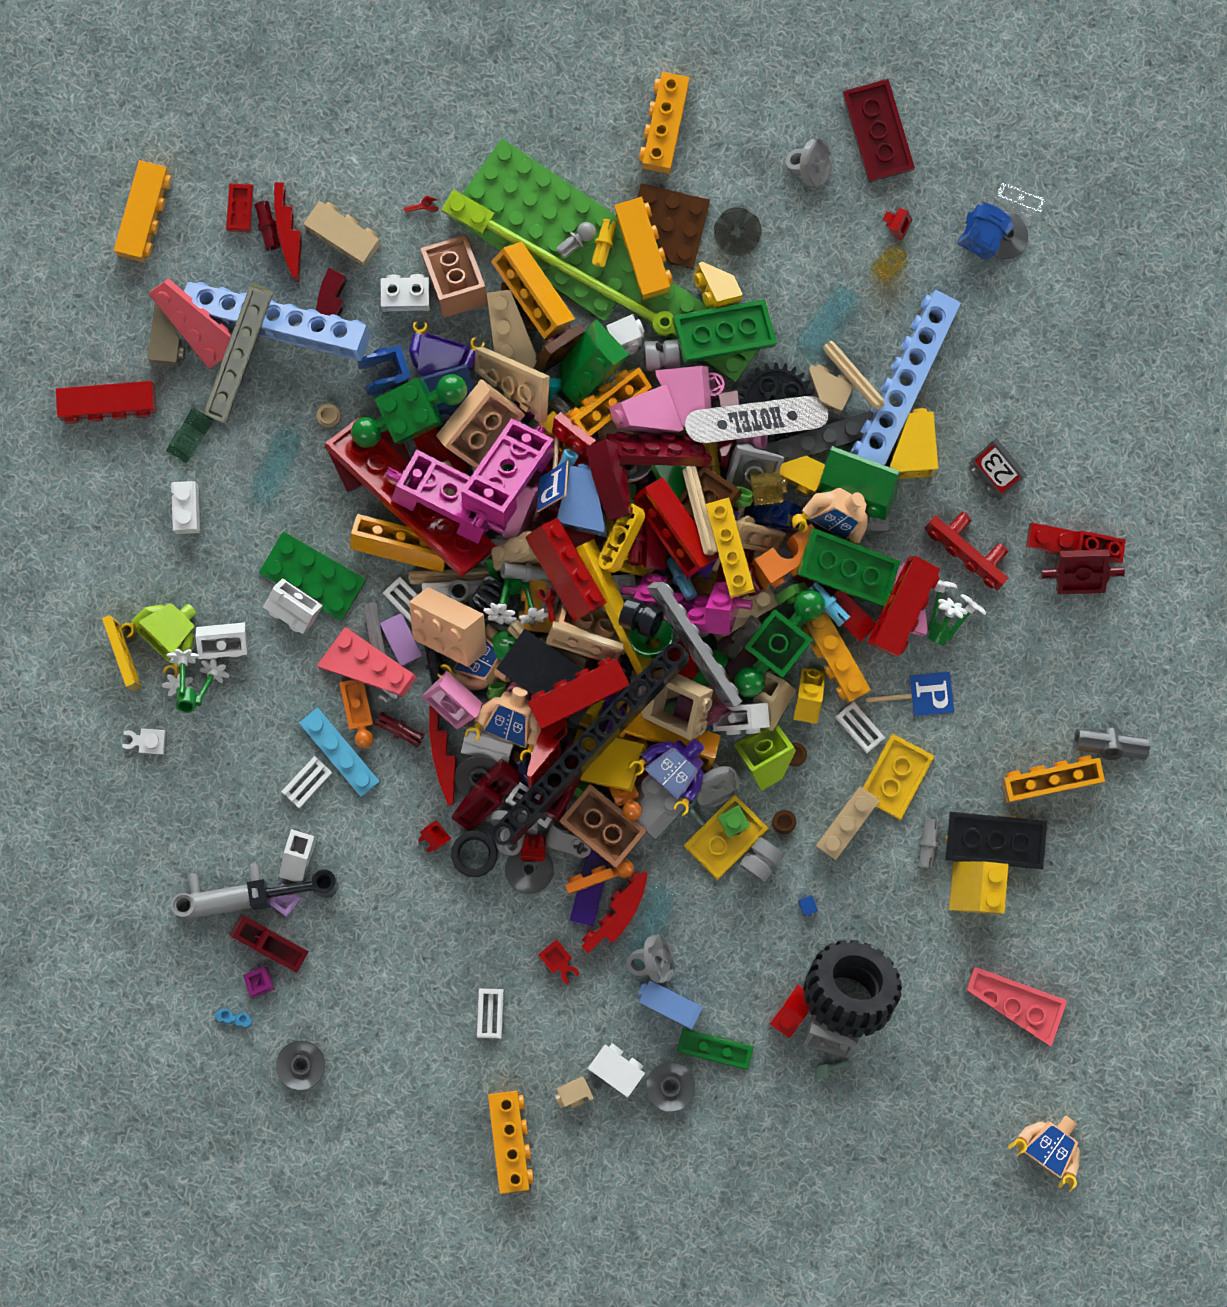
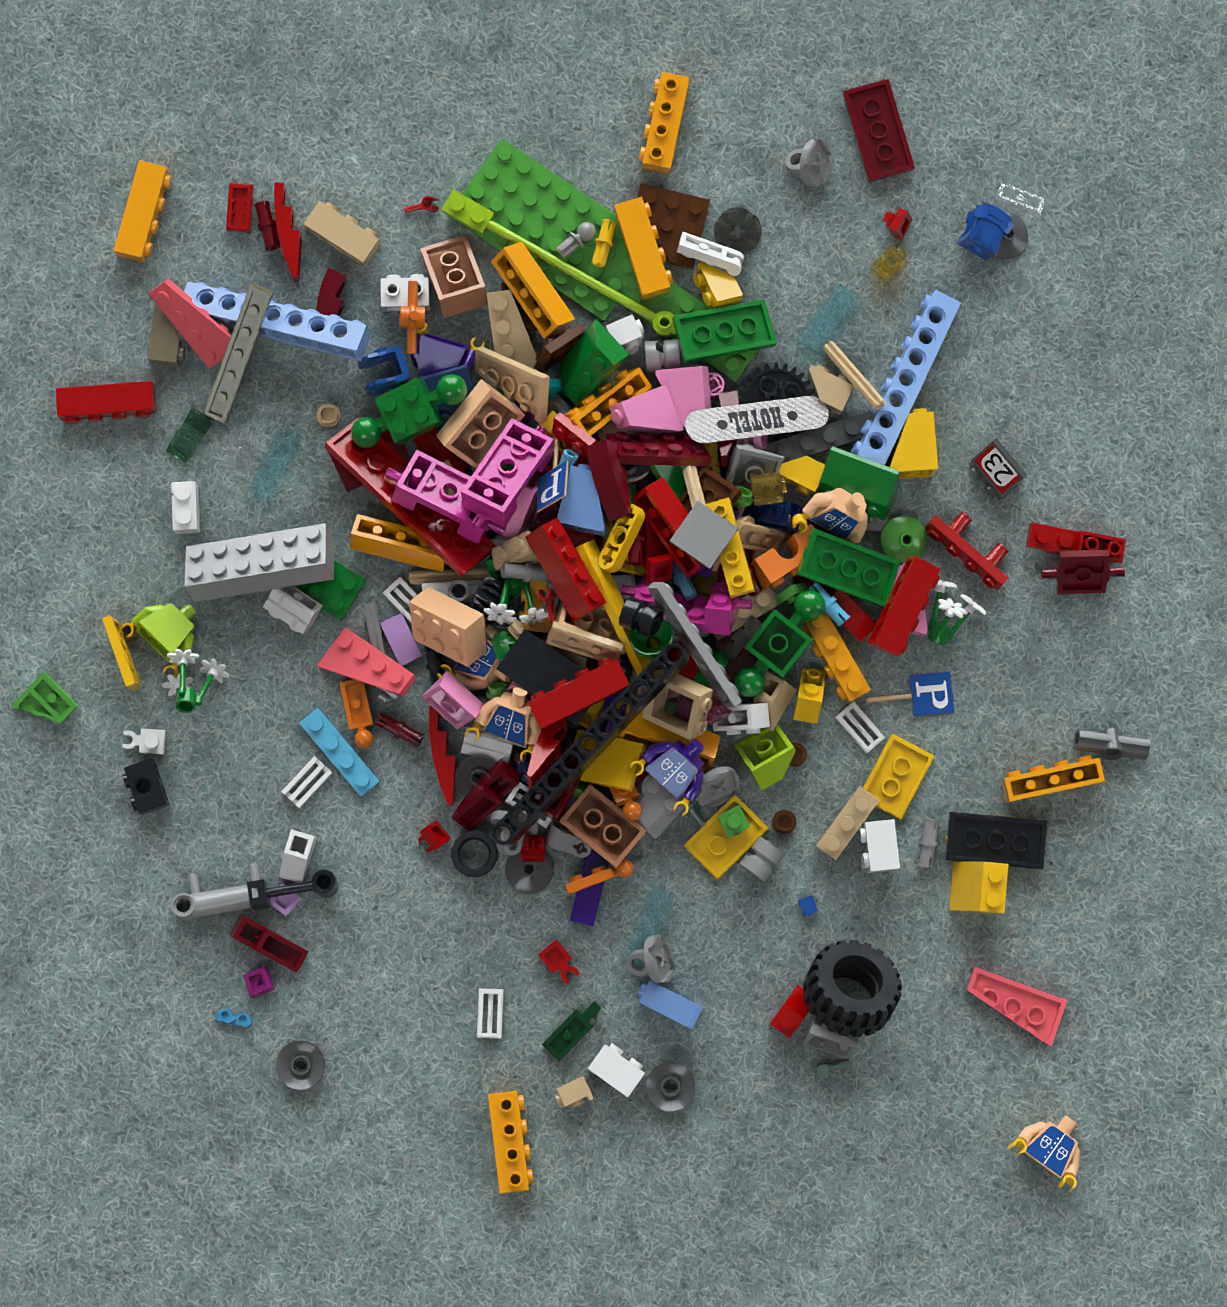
(46, 700): none -> bright green wing
(156, 797): none -> black brick
(221, 641): white brick -> none
(259, 562): none -> light grey brick
(412, 317): none -> orange bar
(571, 1031): none -> dark green hinge
(625, 905): red slope -> none
(659, 568): none -> red tile
(704, 535): none -> light grey tile
(711, 253): none -> white plate
(715, 1049): green tile -> none
(881, 846): none -> white slope
(892, 538): none -> bright green dish

